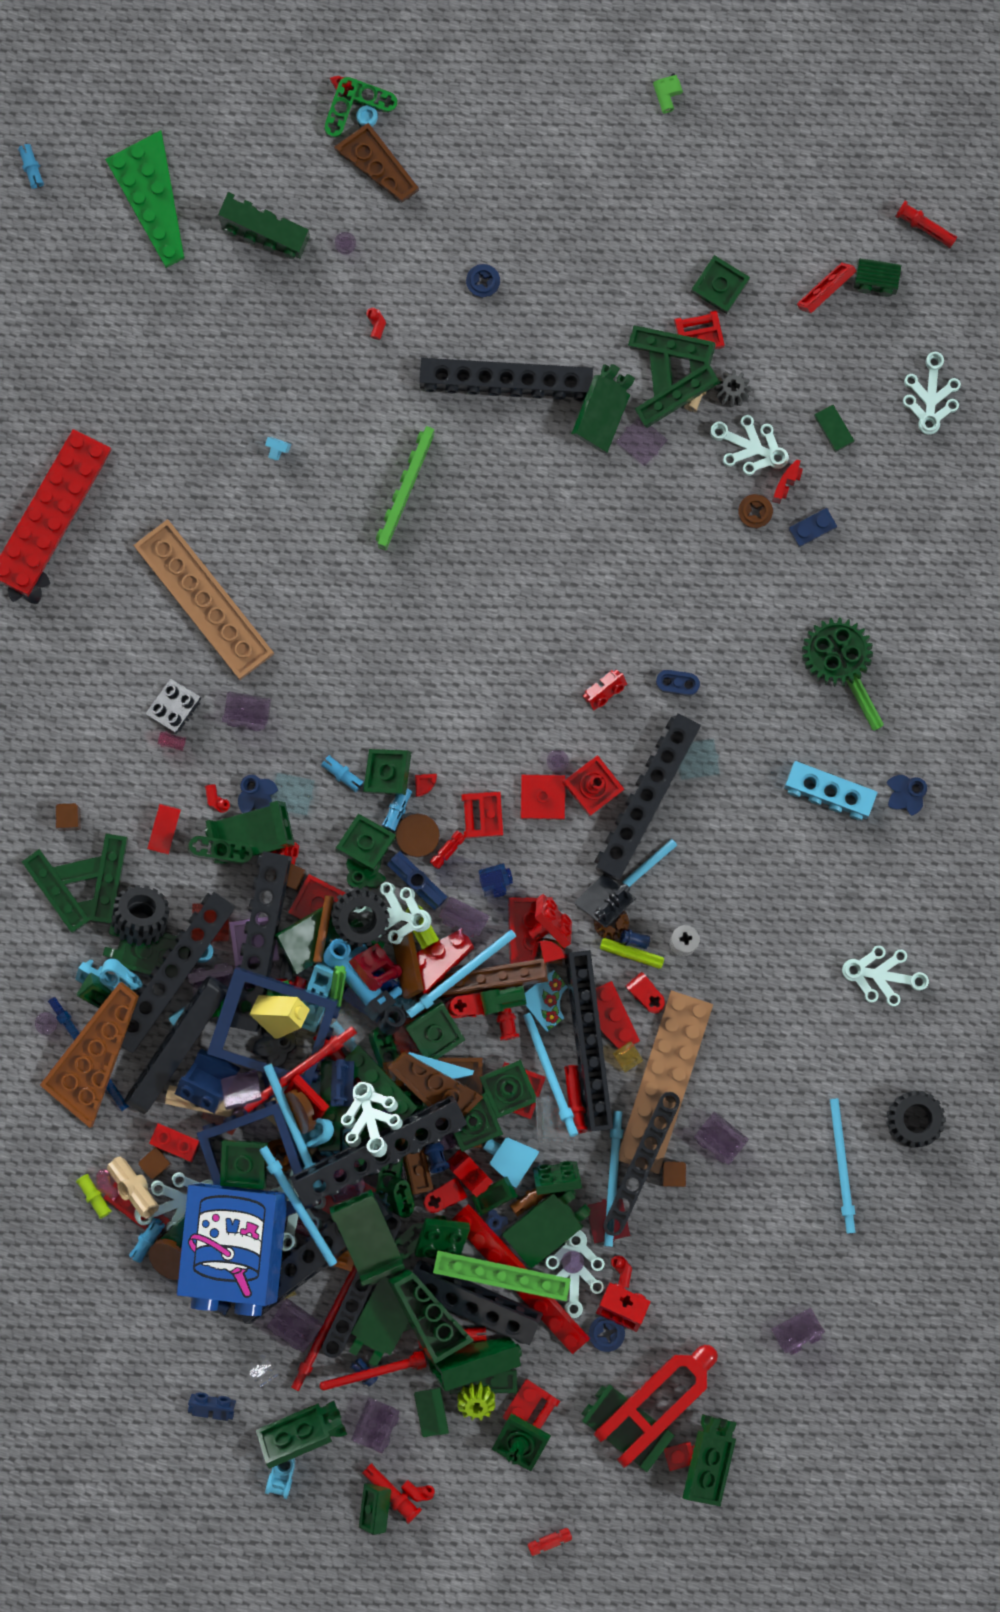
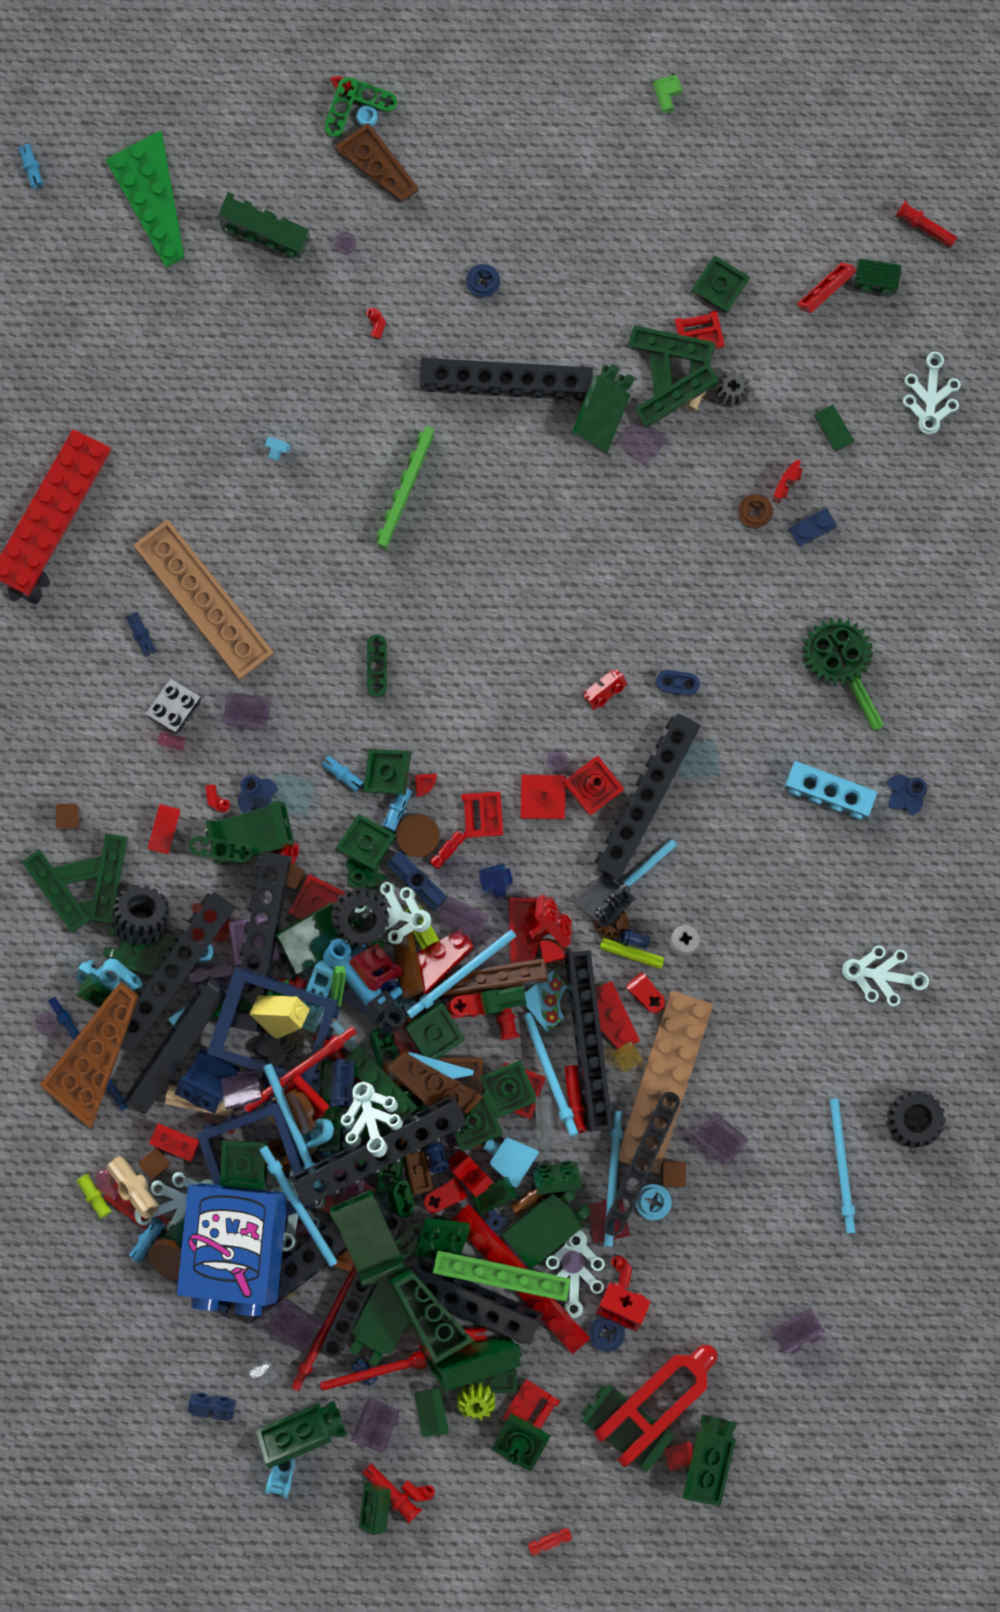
(141, 634): none -> dark blue pin
(323, 928): dark orange bar -> none
(382, 650): none -> dark green beam
(657, 1212): none -> medium azure gear
(751, 446): light aqua plant -> none

